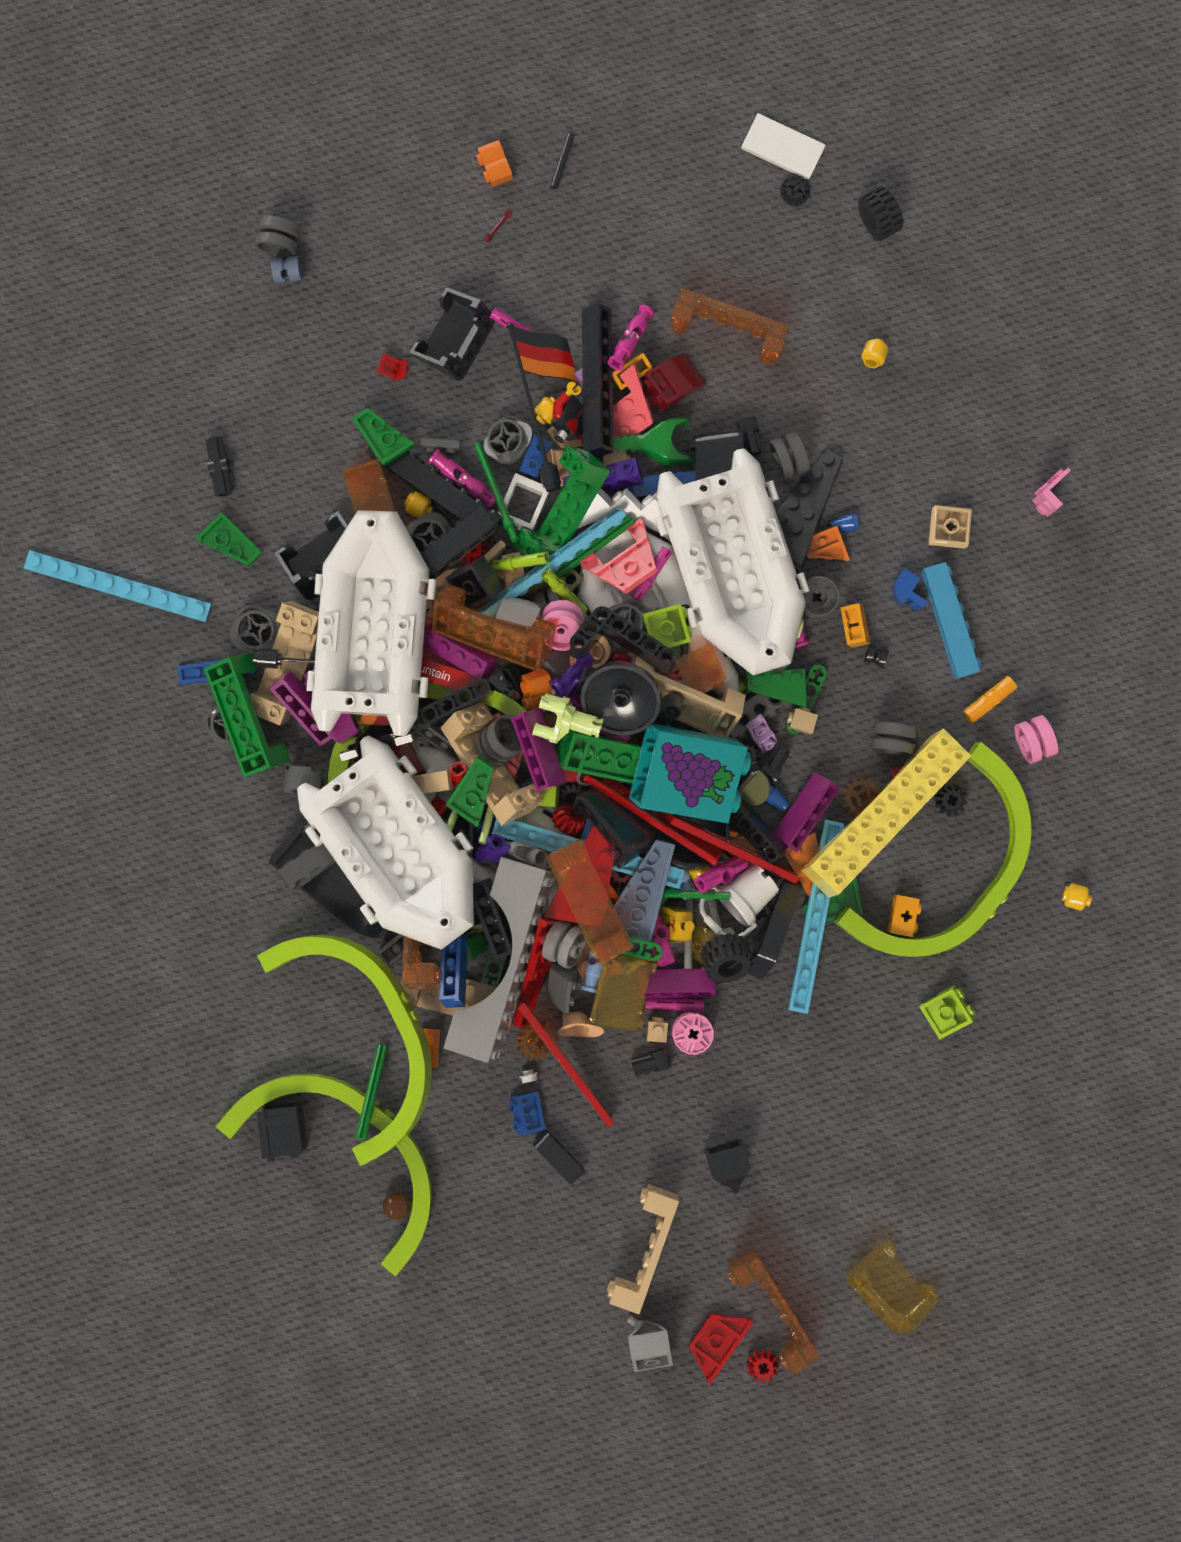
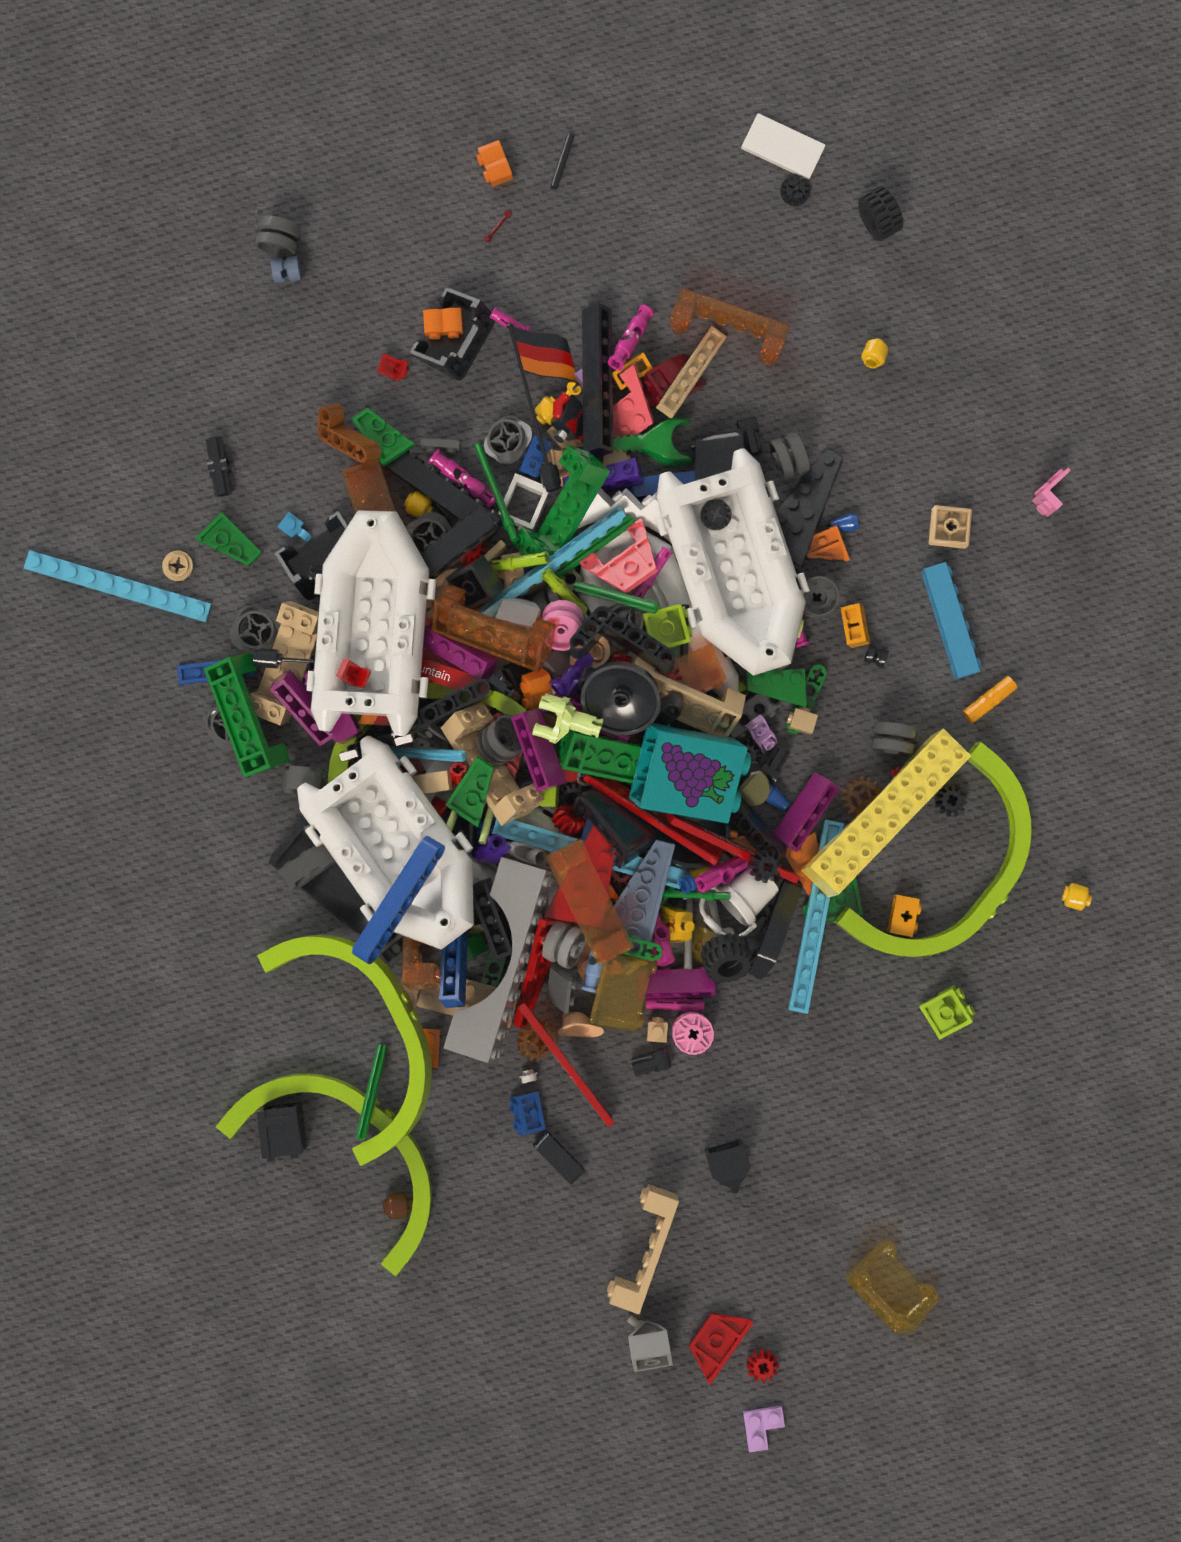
(173, 558): none -> tan gear
(293, 526): none -> dark azure plate
(336, 434): none -> dark orange beam
(353, 674): none -> red bracket
(398, 899): none -> blue beam
(430, 754): none -> medium azure axle
(443, 322): none -> orange brick
(616, 597): none -> green axle
(687, 883): none -> blue bush
(691, 372): none -> tan tile
(707, 517): none -> black gear
(757, 866): none -> black gear
(757, 1423): none -> lavender plate
(799, 1351): clear orange plate -> none
(903, 590): blue brick -> none
(1036, 739): bright pink wheel -> none

